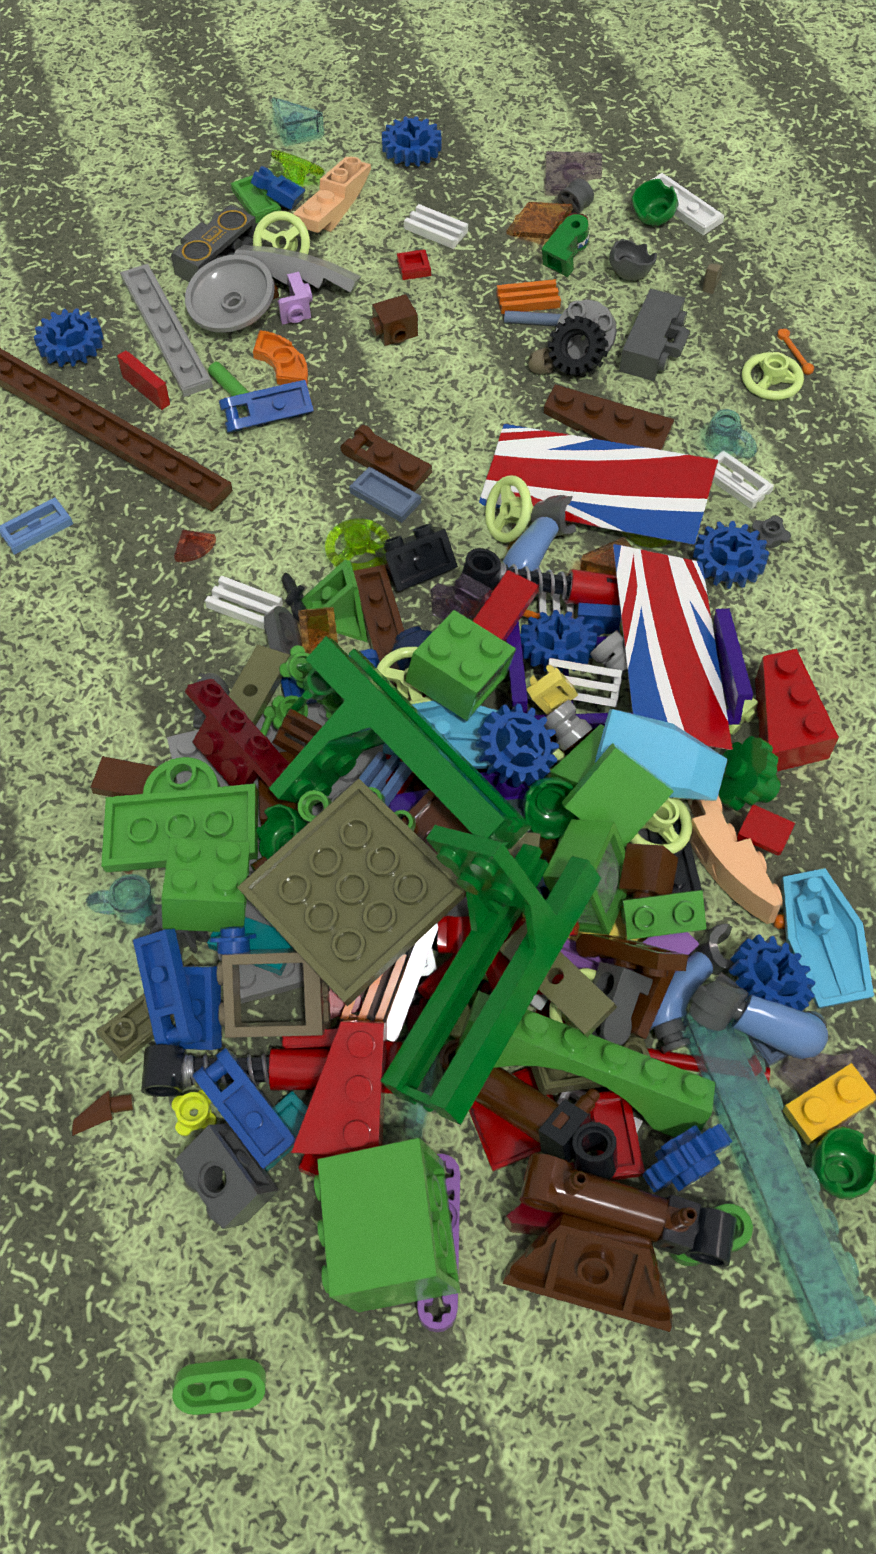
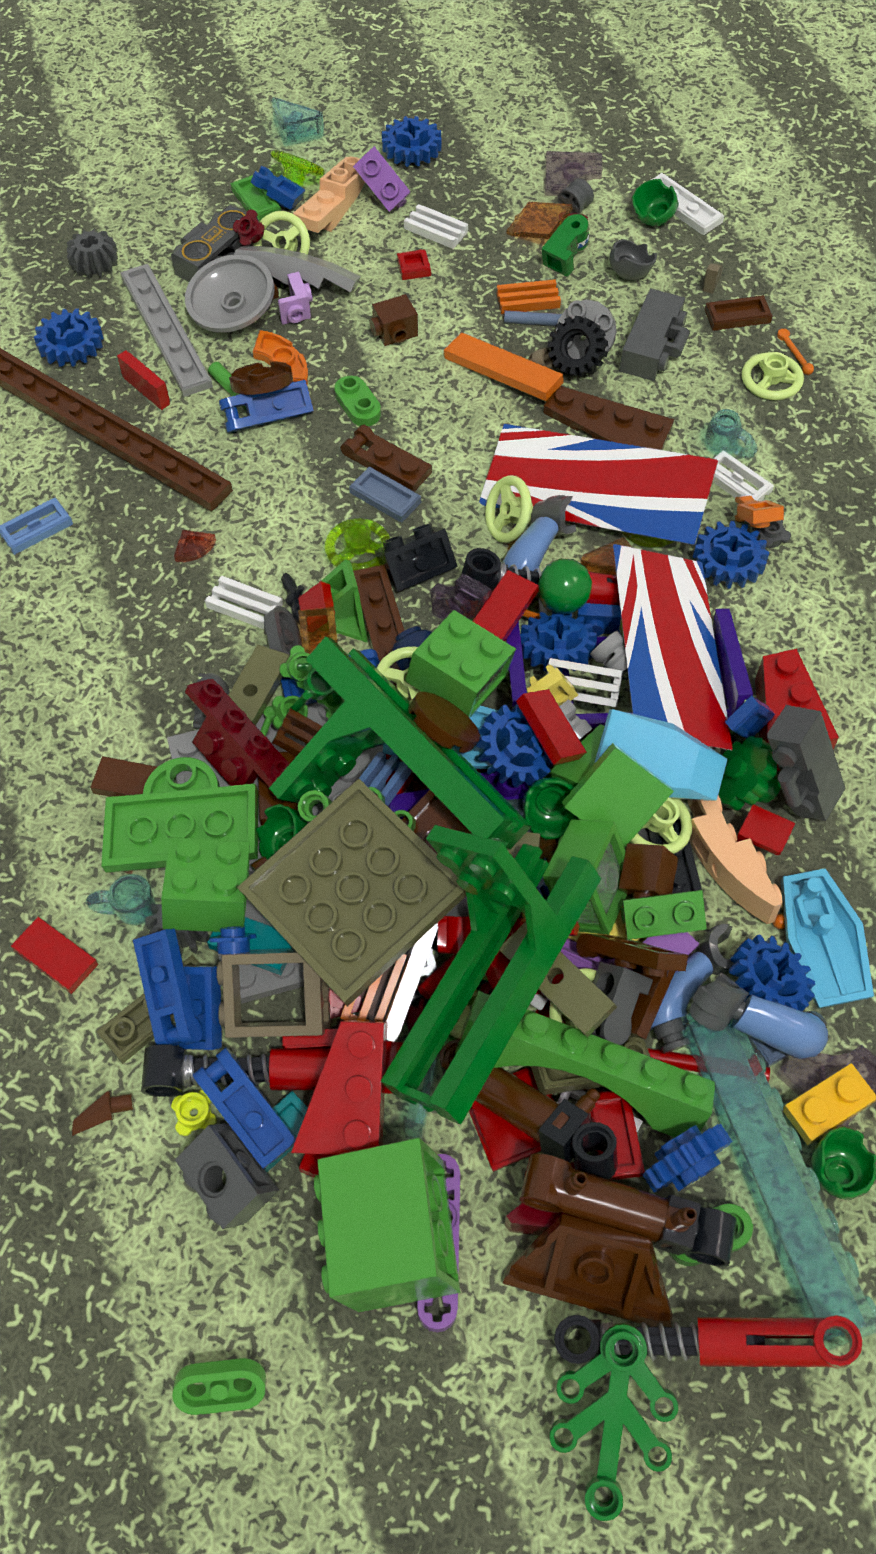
(54, 955): none -> red tile
(92, 253): none -> dark grey gear
(255, 230): none -> dark red plate
(257, 379): none -> reddish brown tile
(317, 597): none -> red tile
(357, 401): none -> bright green plate
(382, 179): none -> medium lavender hinge
(444, 722): none -> reddish brown tile
(503, 366): none -> orange tile
(551, 726): none -> red tile
(564, 586): none -> green hair
(615, 1410): none -> green plant
(726, 1341): none -> red piece
(738, 313): none -> reddish brown tile
(750, 717): none -> blue tile
(758, 513): none -> orange plate
(806, 762): none -> dark grey piece

